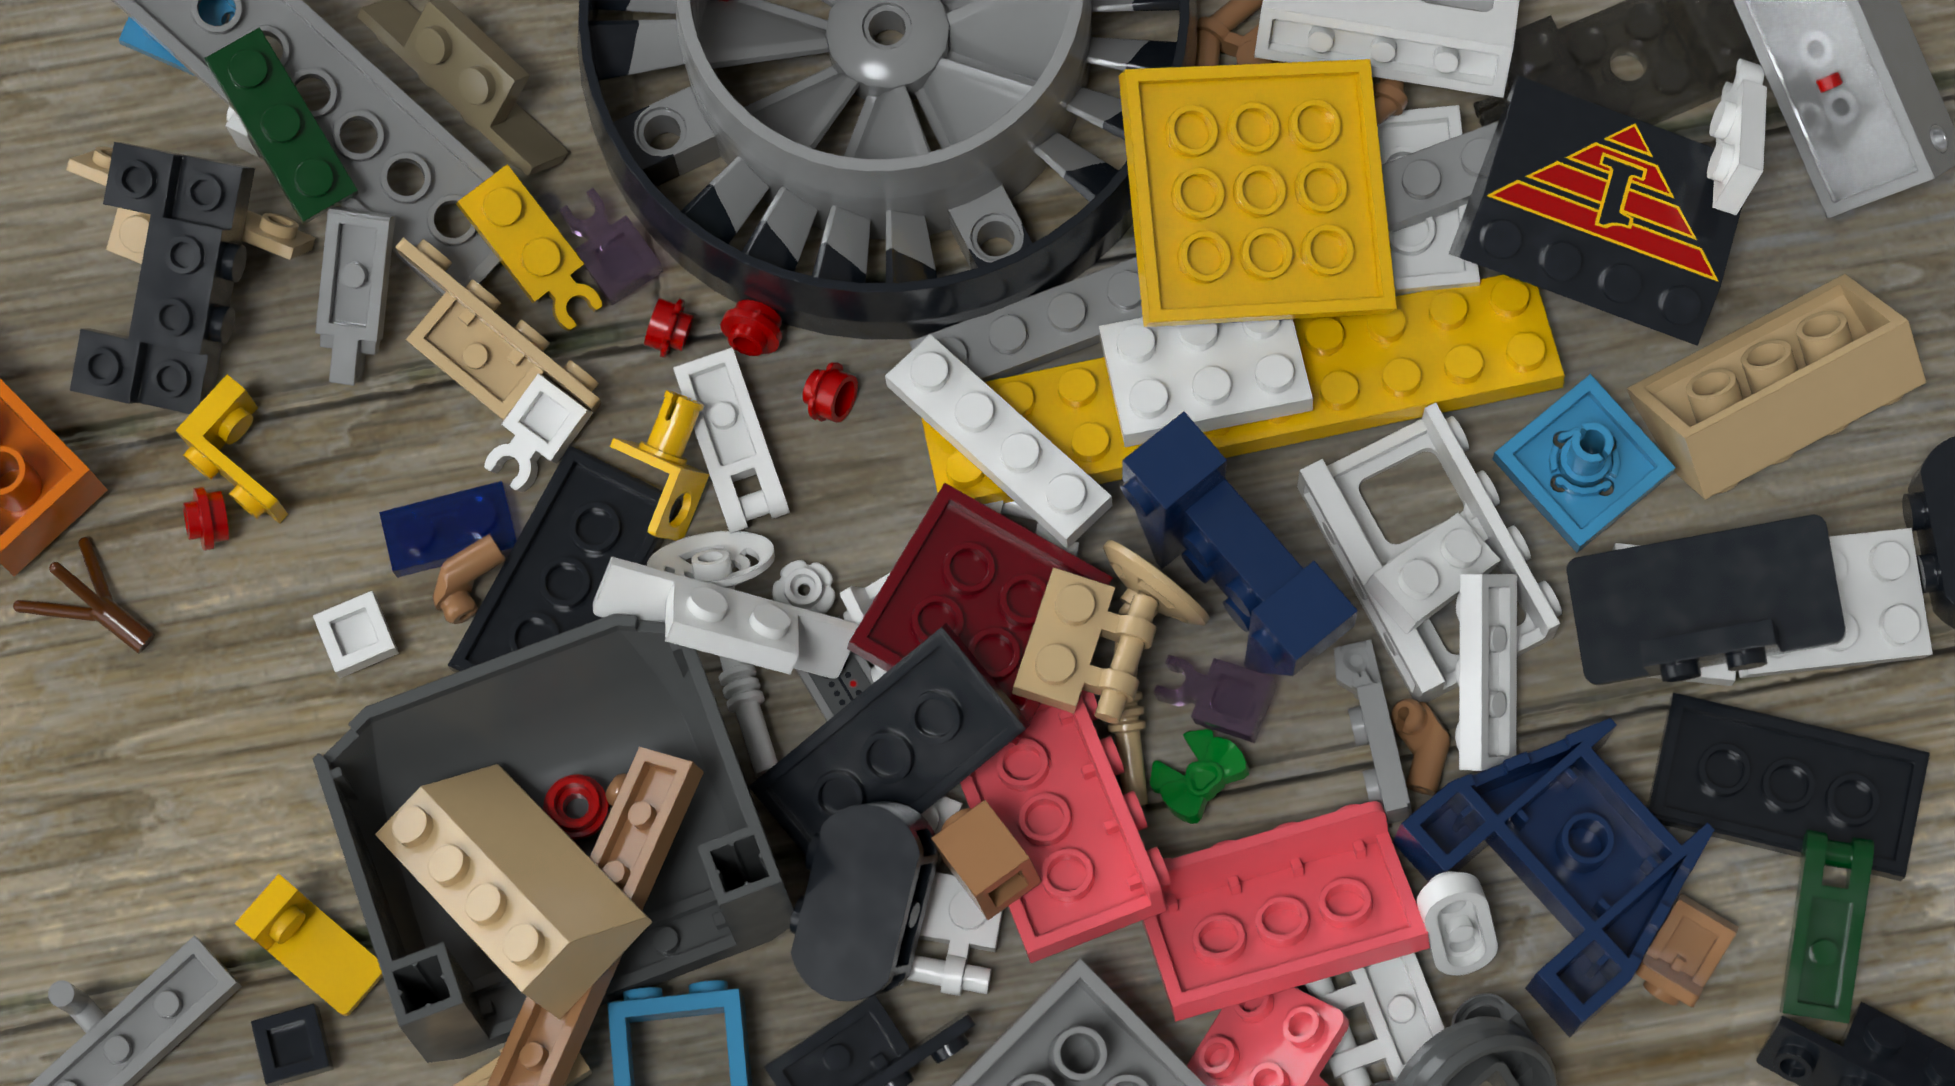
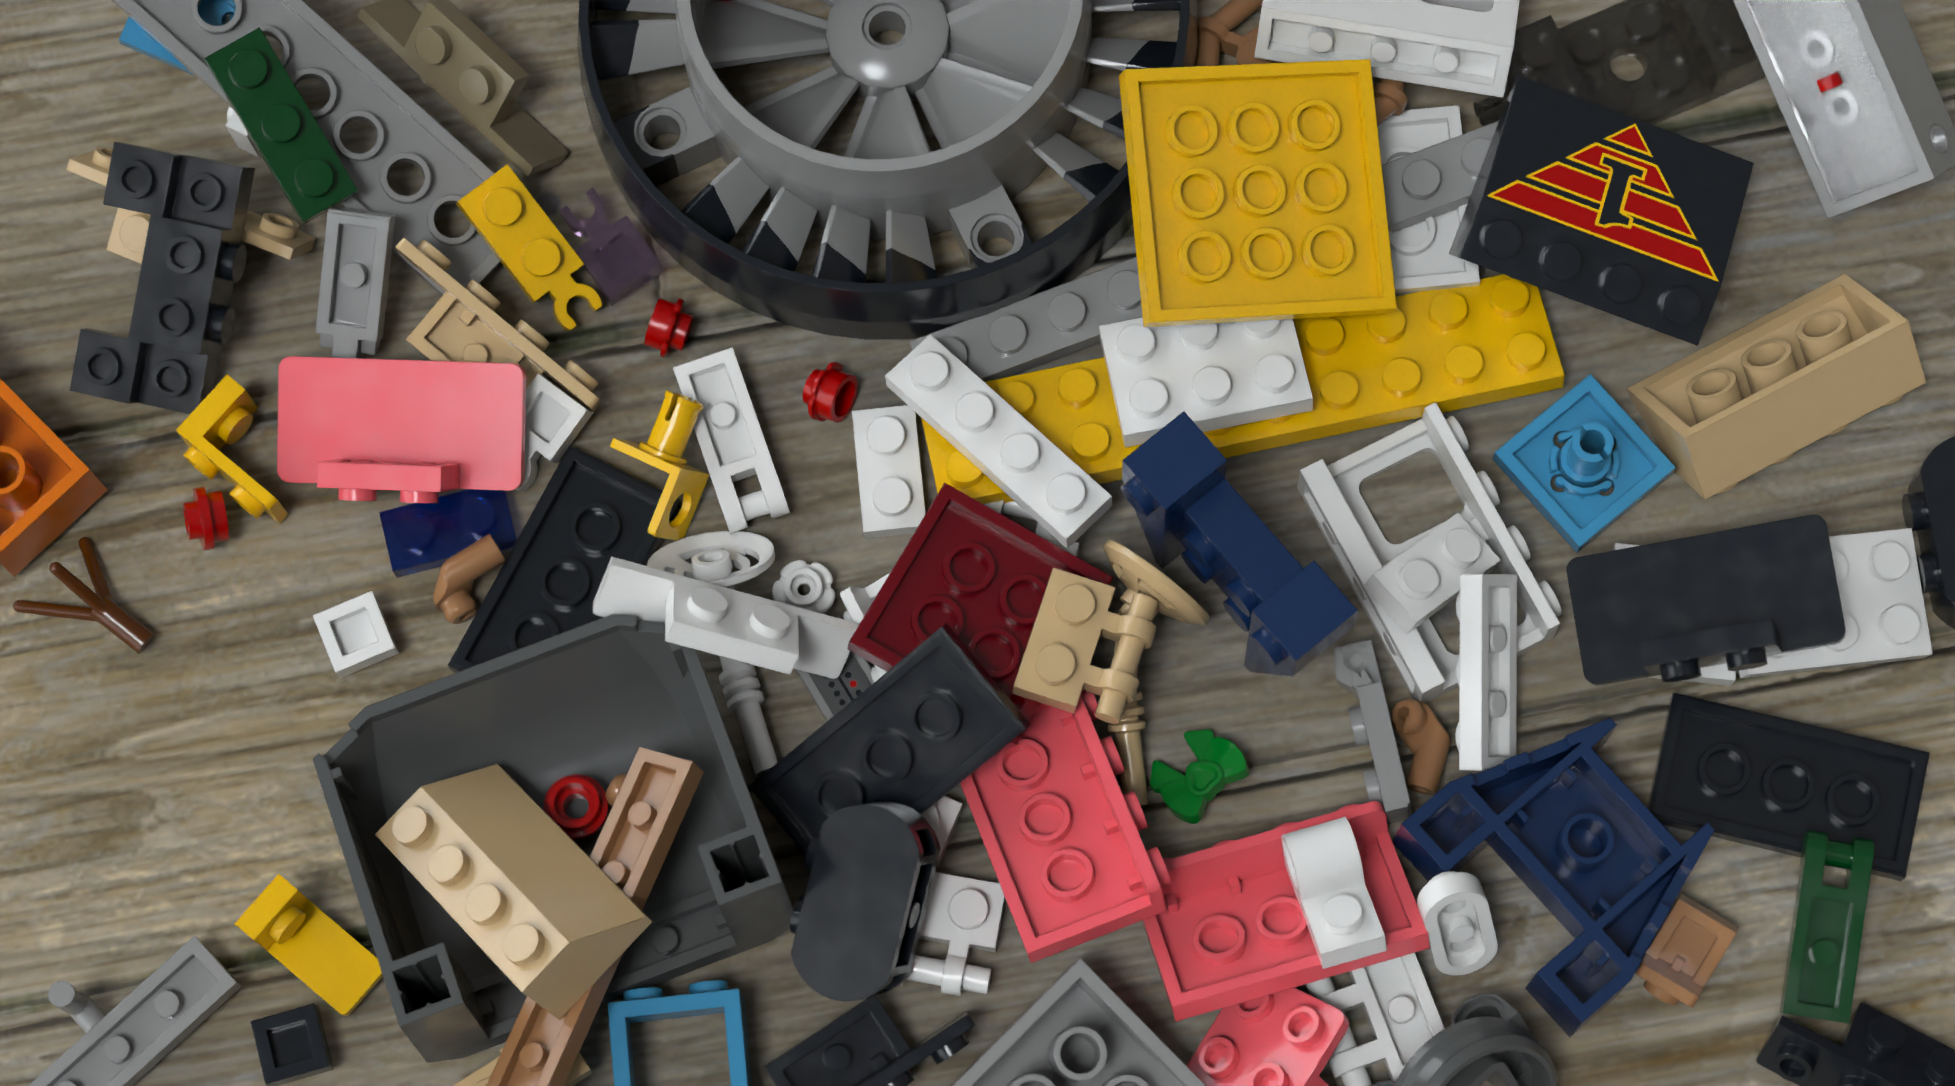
(401, 426): none -> coral bracket
(752, 328): red plate -> none
(888, 470): none -> white plate
(985, 858): medium nougat brick -> none
(1225, 699): clear purple plate -> none
(1332, 892): none -> white plate
(1739, 137): white plate -> none

